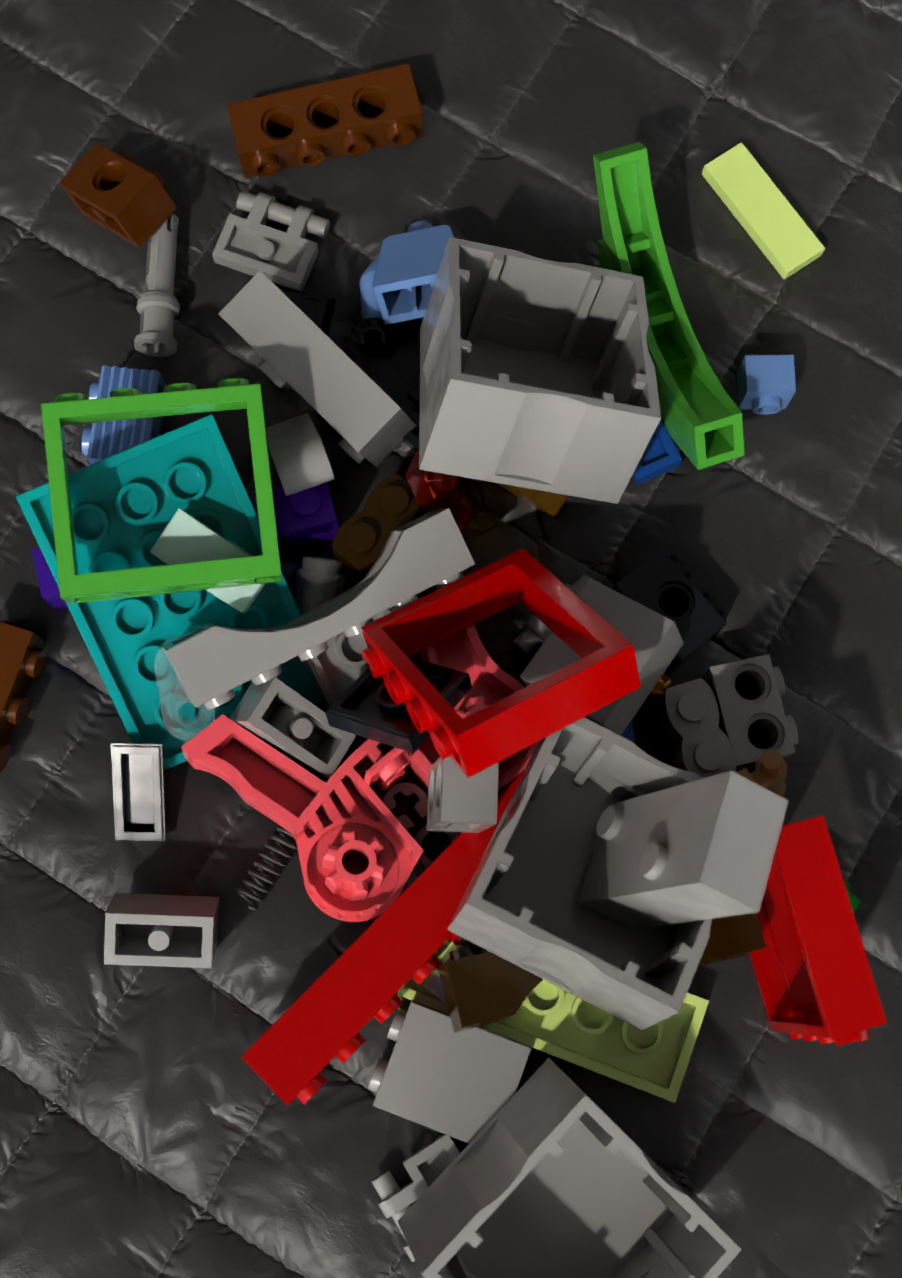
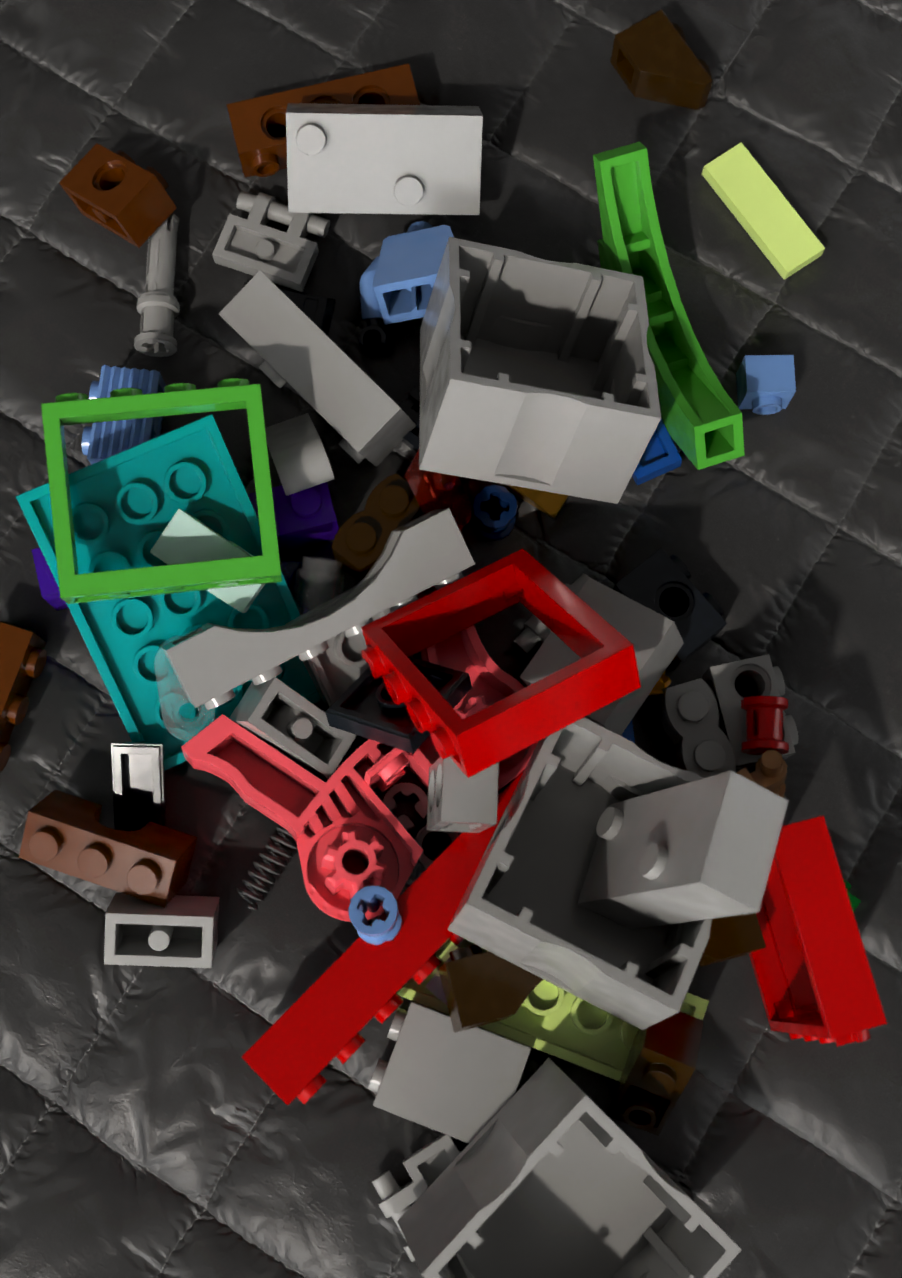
(142, 863): none -> reddish brown arch
(370, 899): none -> medium blue bush
(383, 159): none -> brick
(507, 510): none -> dark blue bush
(657, 1072): none -> dark brown slope
(660, 64): none -> dark brown slope
(764, 724): none -> red bush

